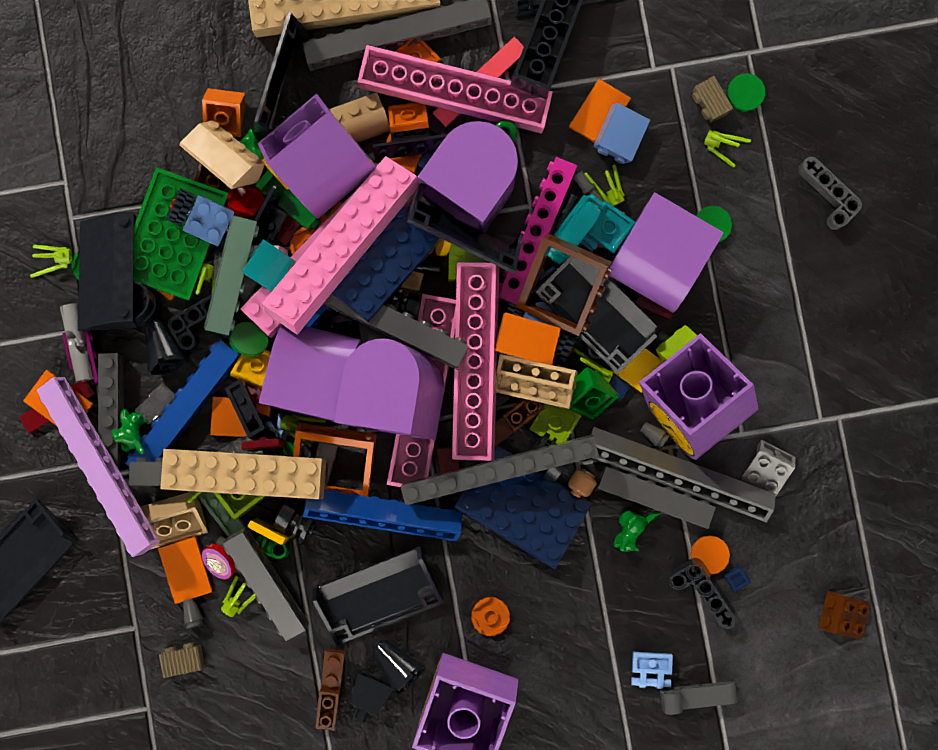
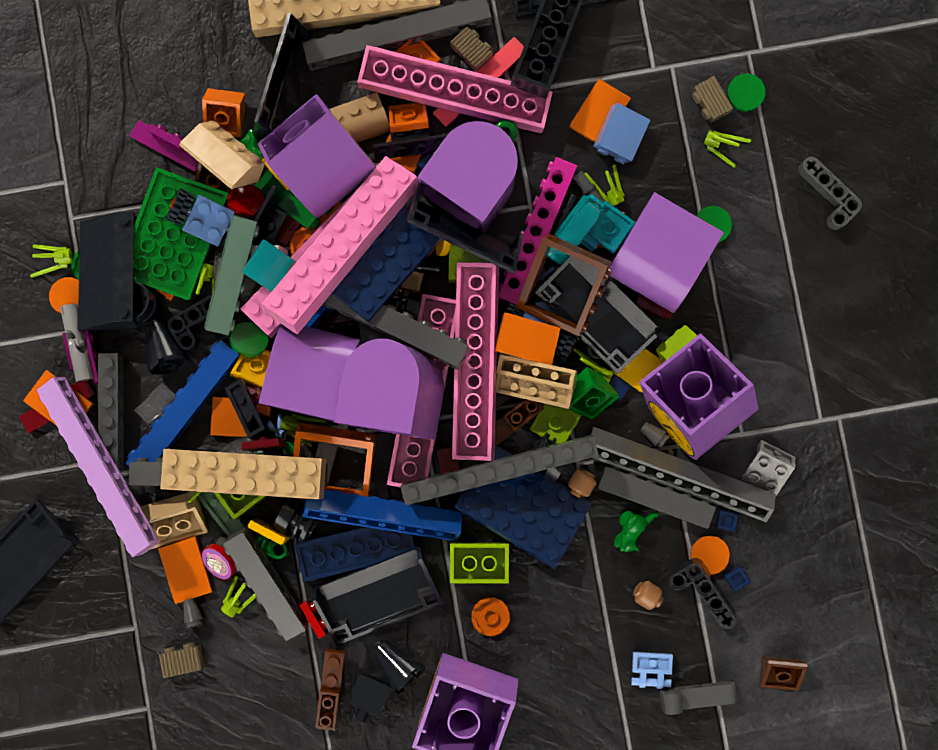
(64, 292): none -> orange tile
(129, 433): green animal -> none
(166, 144): none -> magenta bracket
(311, 614): none -> red plate
(349, 551): none -> dark blue plate
(471, 49): none -> dark tan brick
(479, 562): none -> lime brick
(648, 595): none -> medium nougat head
(727, 520): none -> dark blue tile
(782, 673): none -> reddish brown slope
(844, 615): reddish brown bracket -> none

